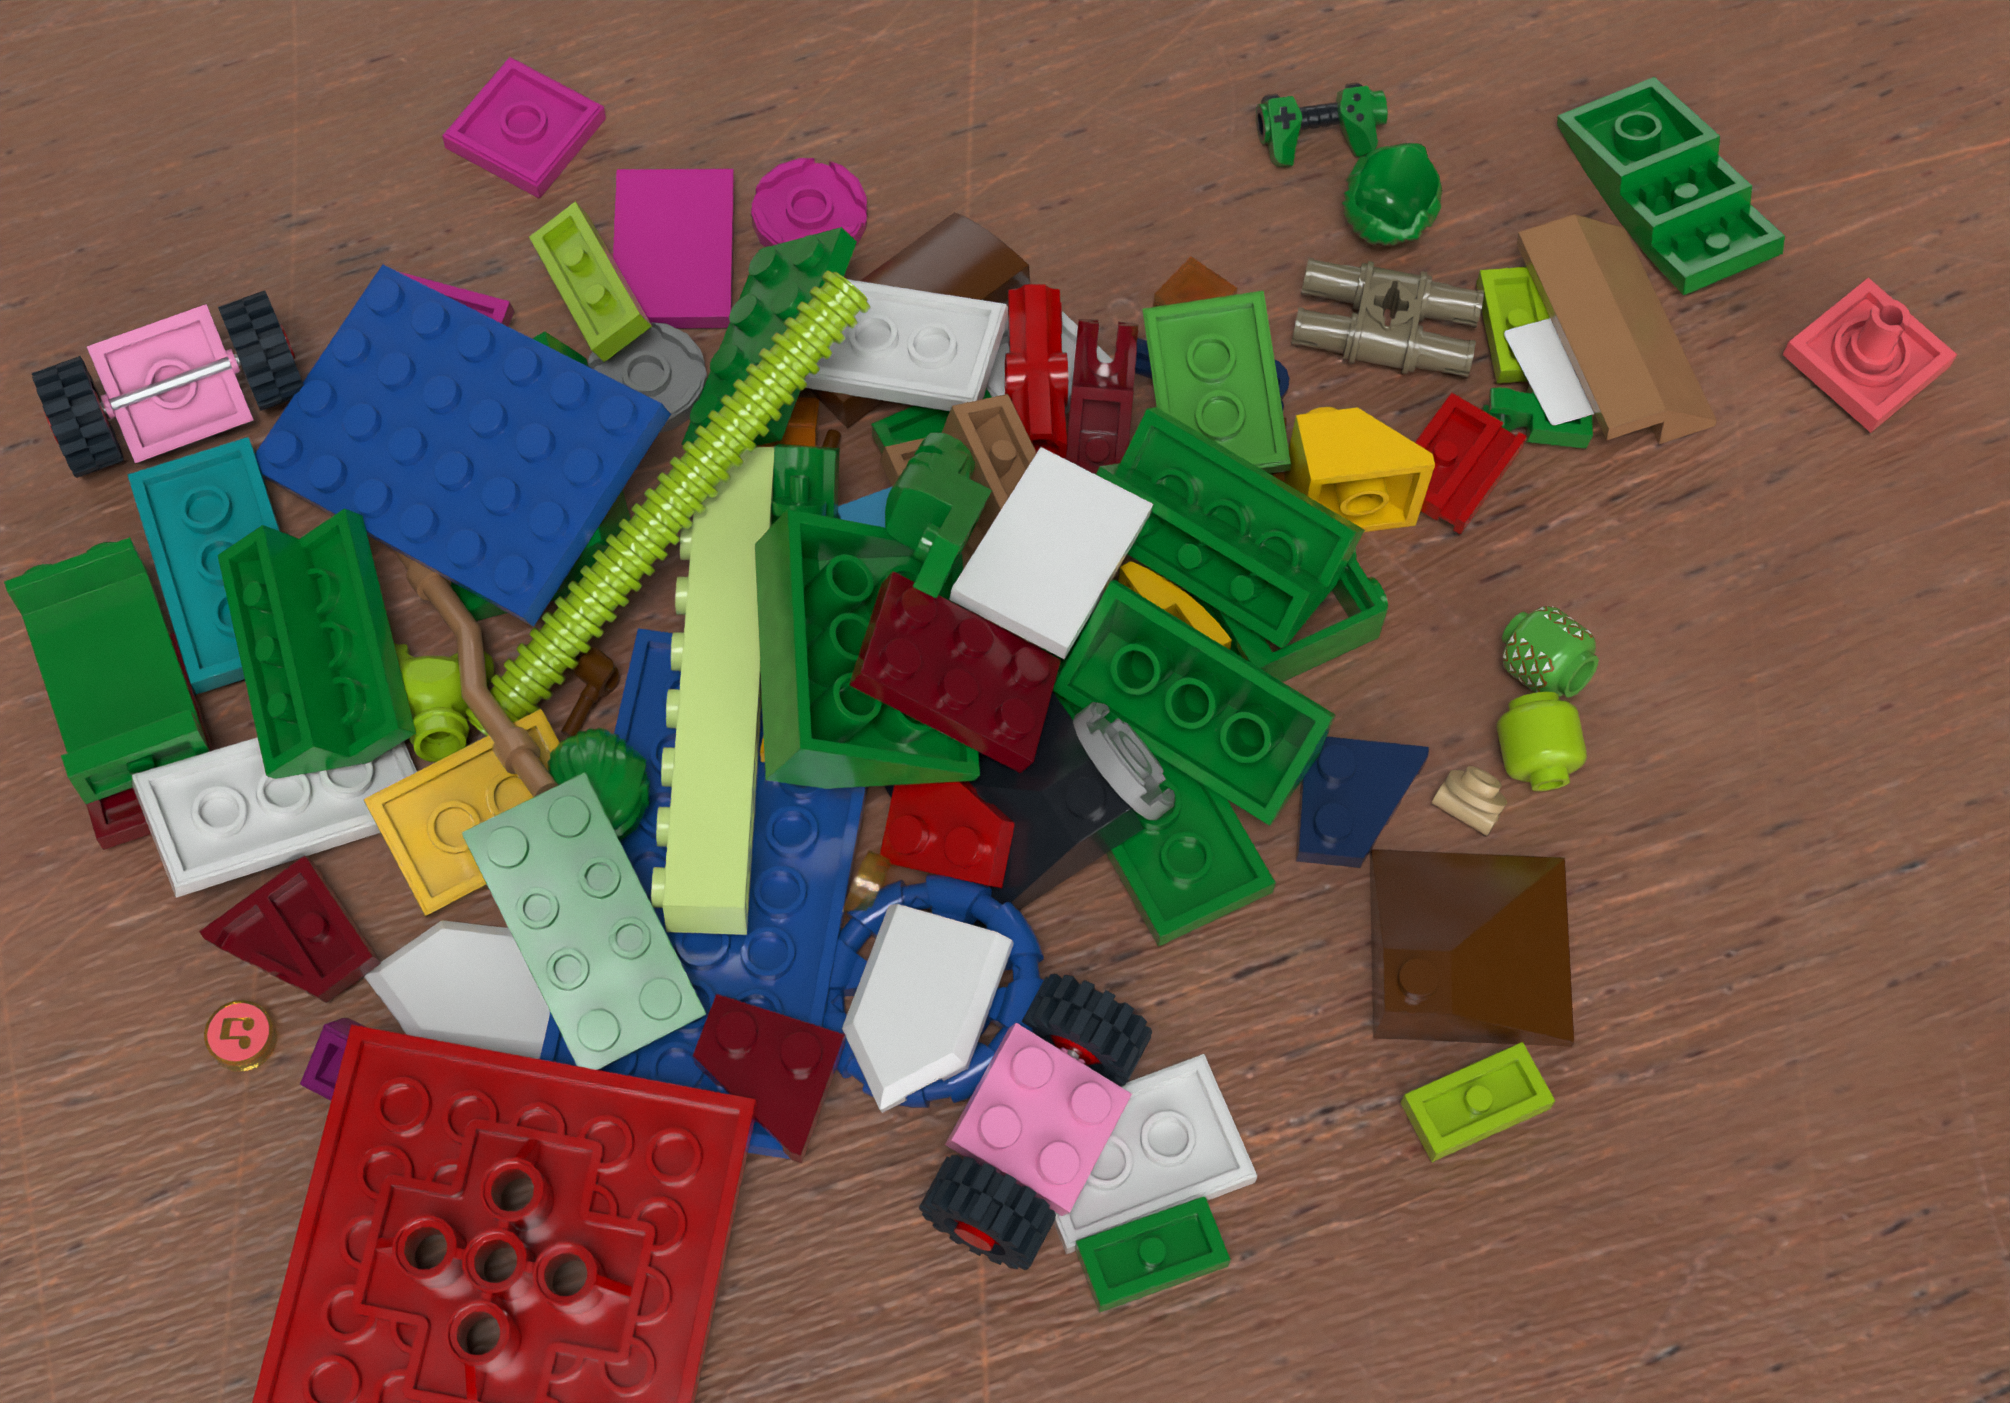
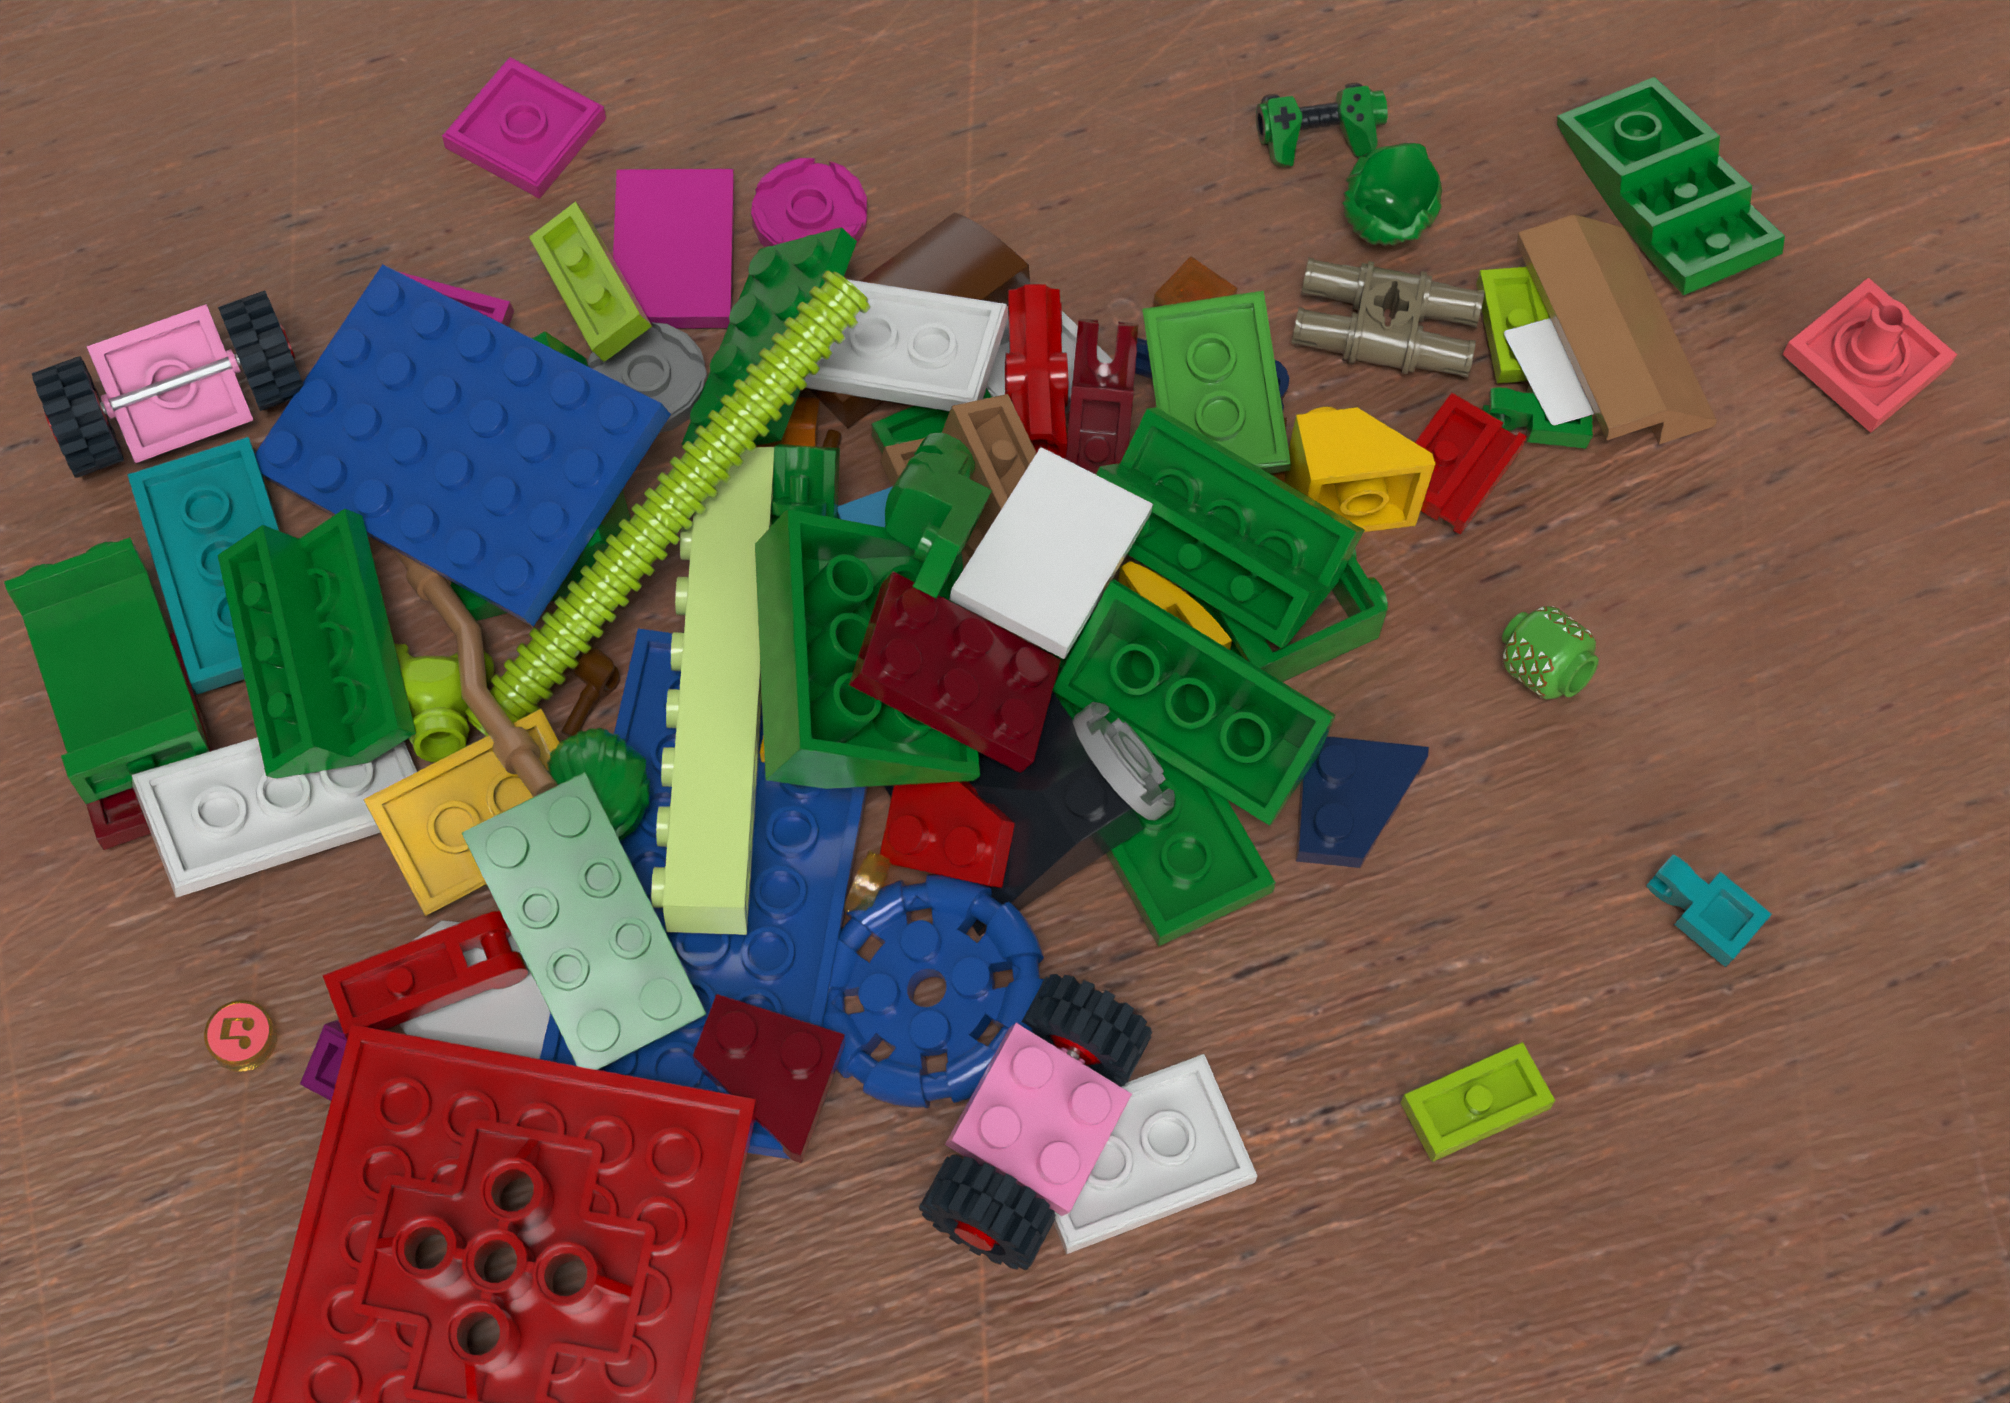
(296, 933): dark red wing -> none
(425, 974): none -> red plate
(922, 1001): white tile -> none
(1152, 1254): green plate -> none
(1470, 948): reddish brown slope -> none
(1472, 798): tan plate -> none
(1541, 740): lime head -> none
(1715, 914): none -> teal plate

